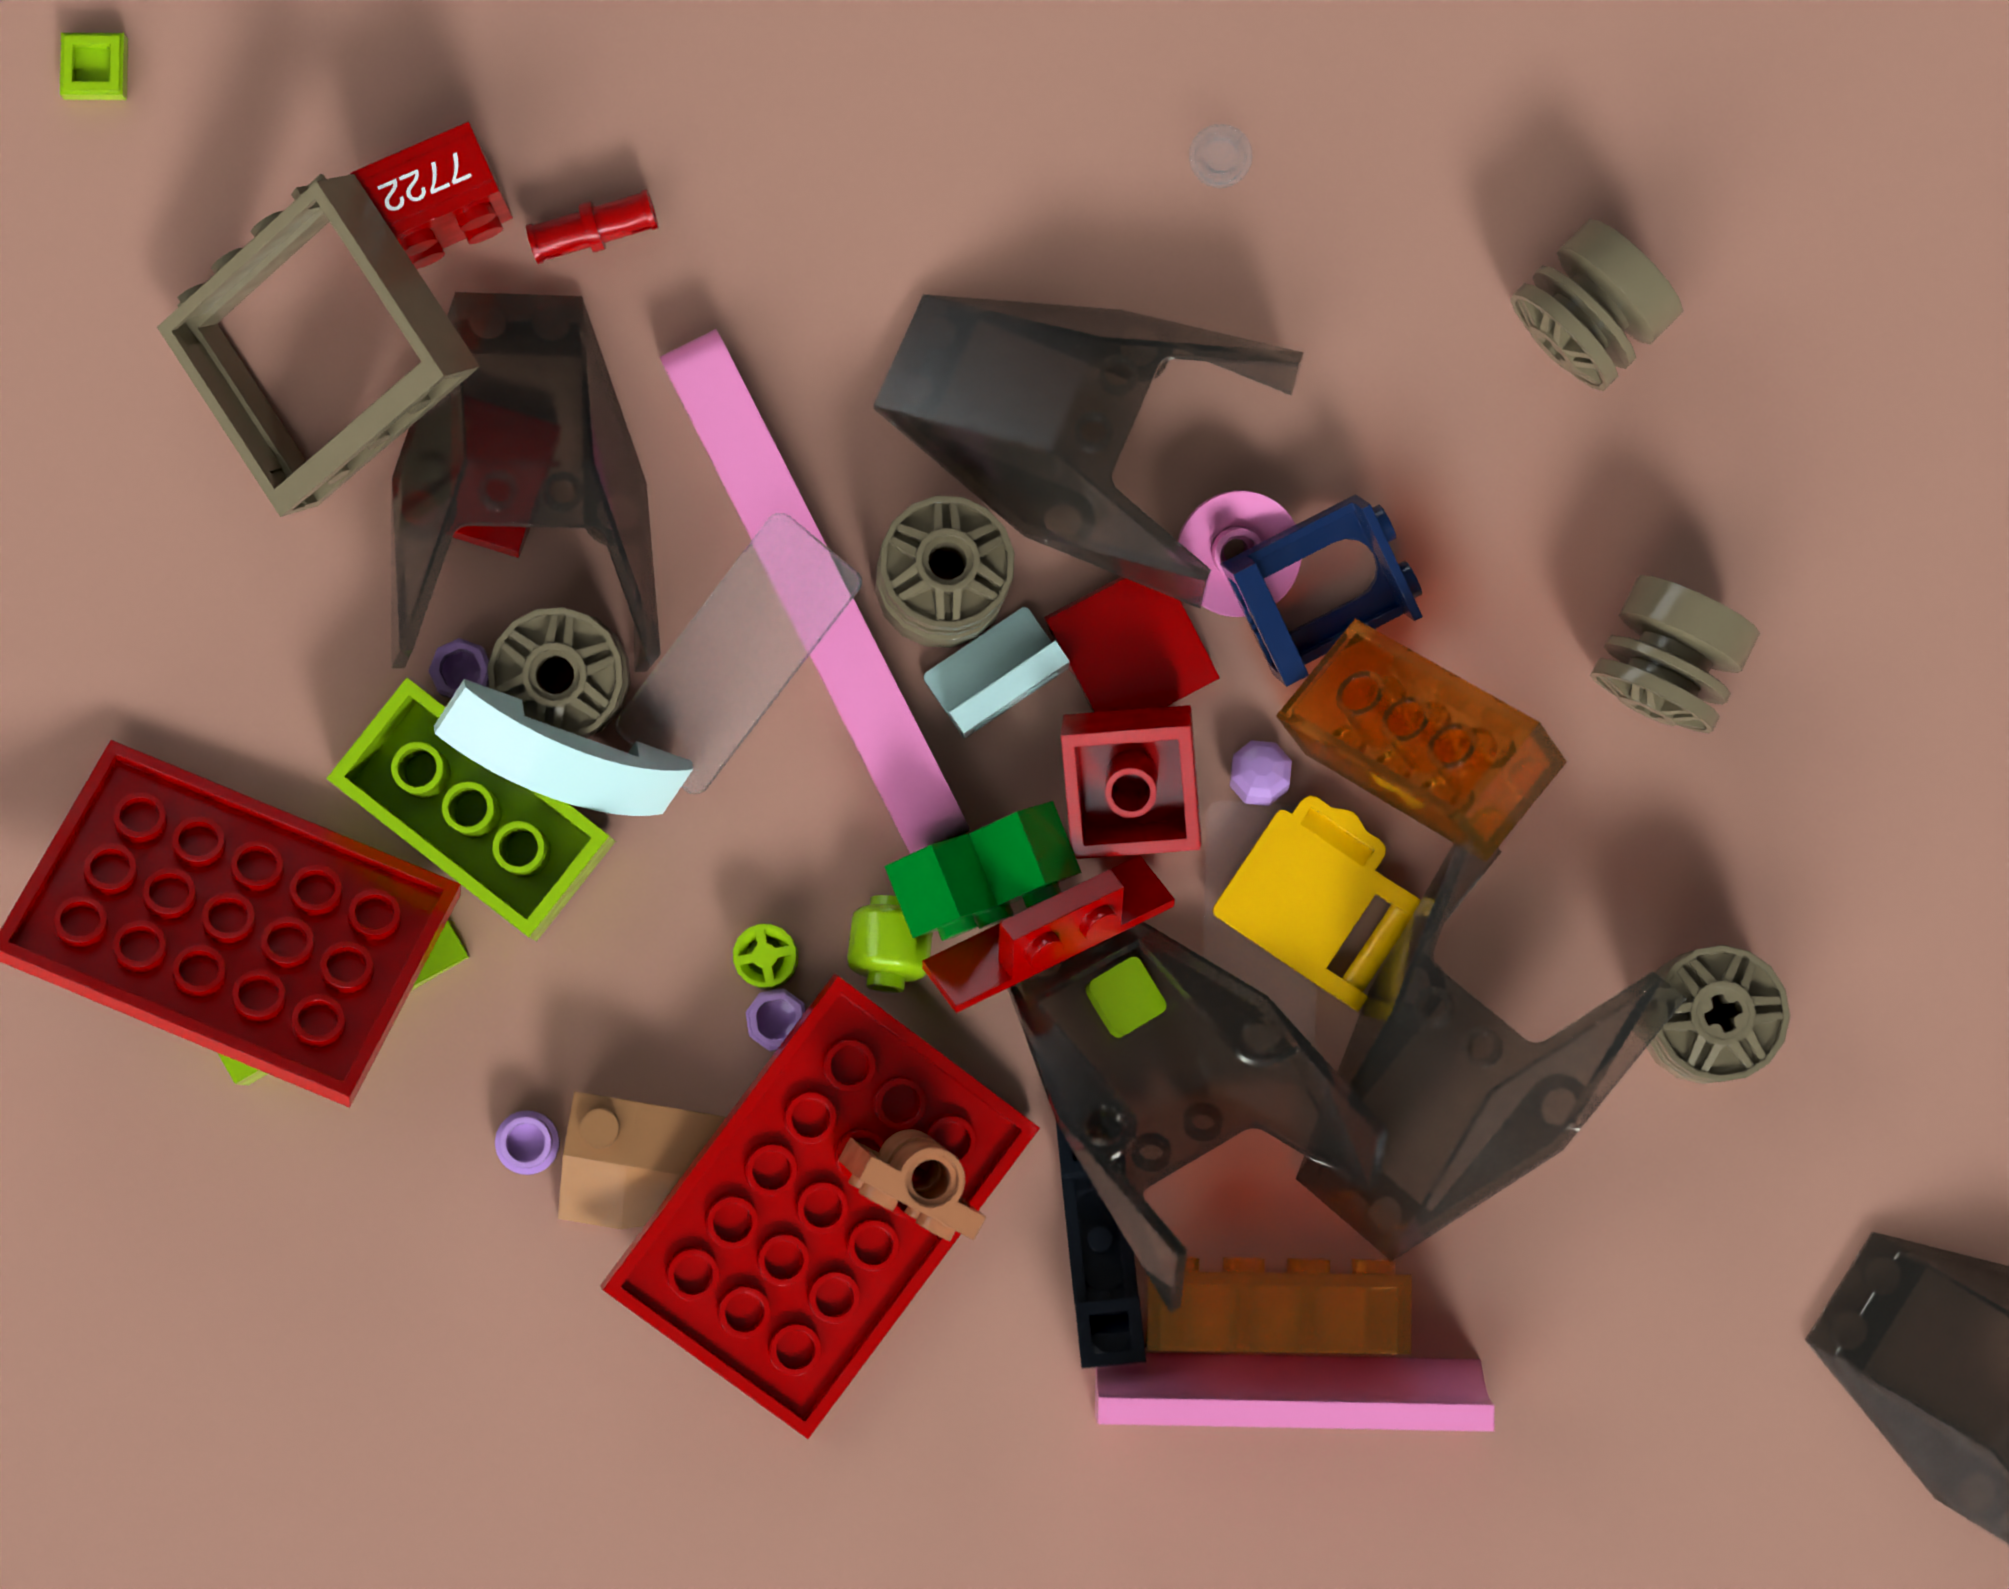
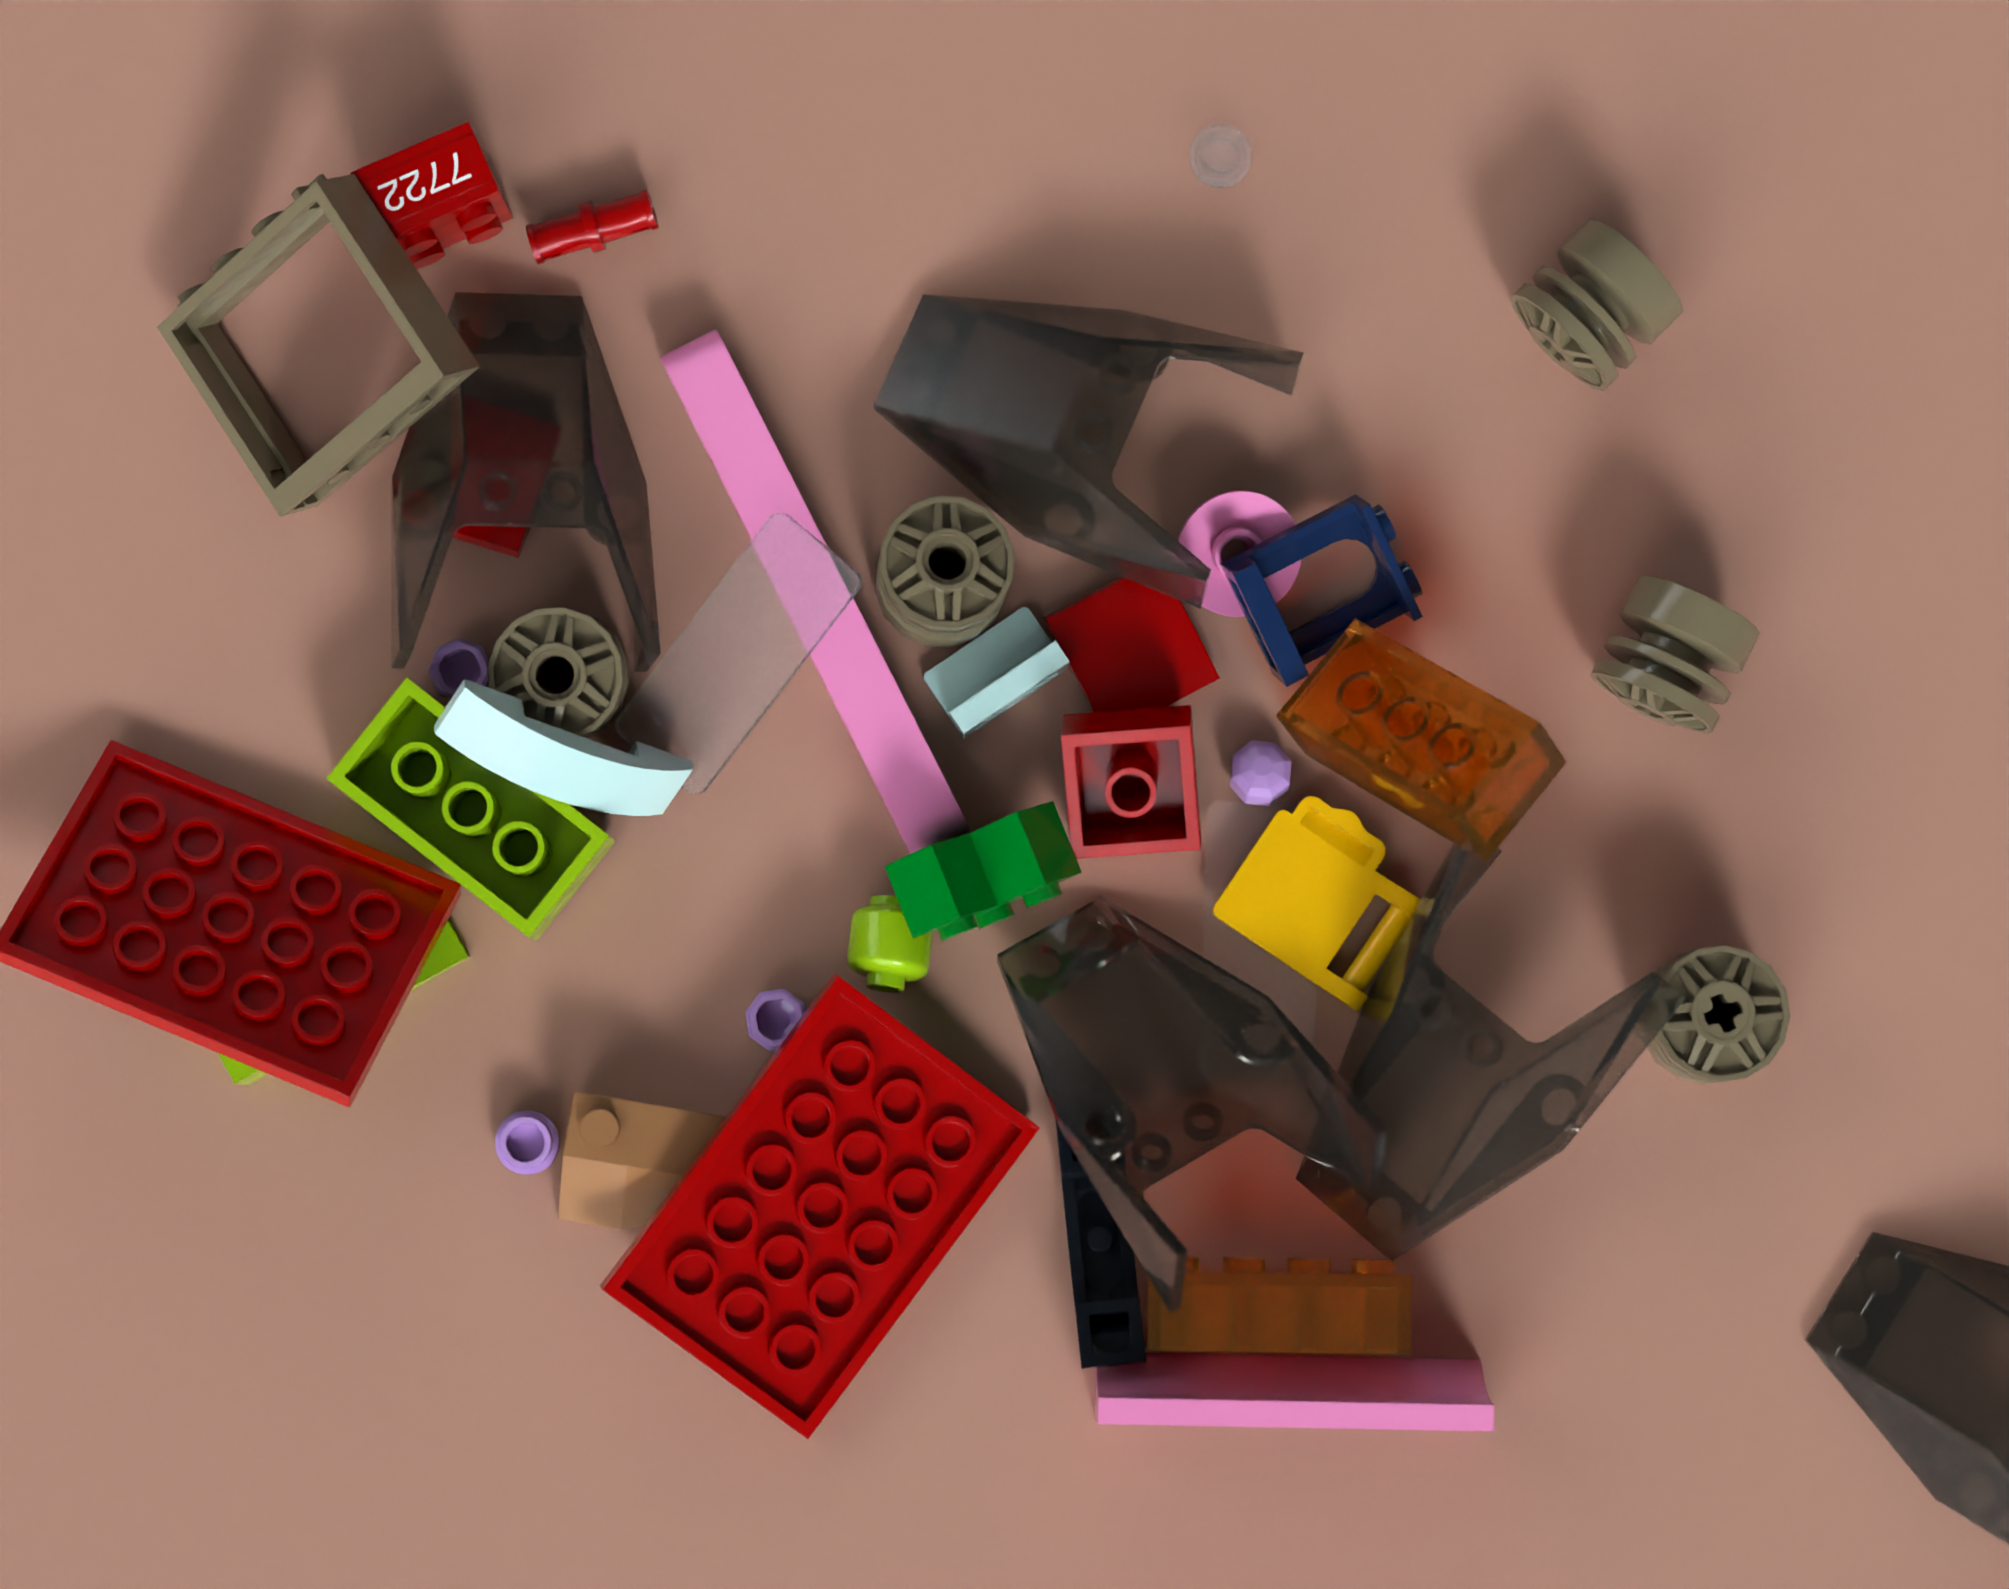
(93, 66): lime tile -> none
(753, 948): lime wheel -> none
(931, 1200): nougat plate -> none
(1048, 933): red bracket -> none
(1125, 997): lime piece -> none

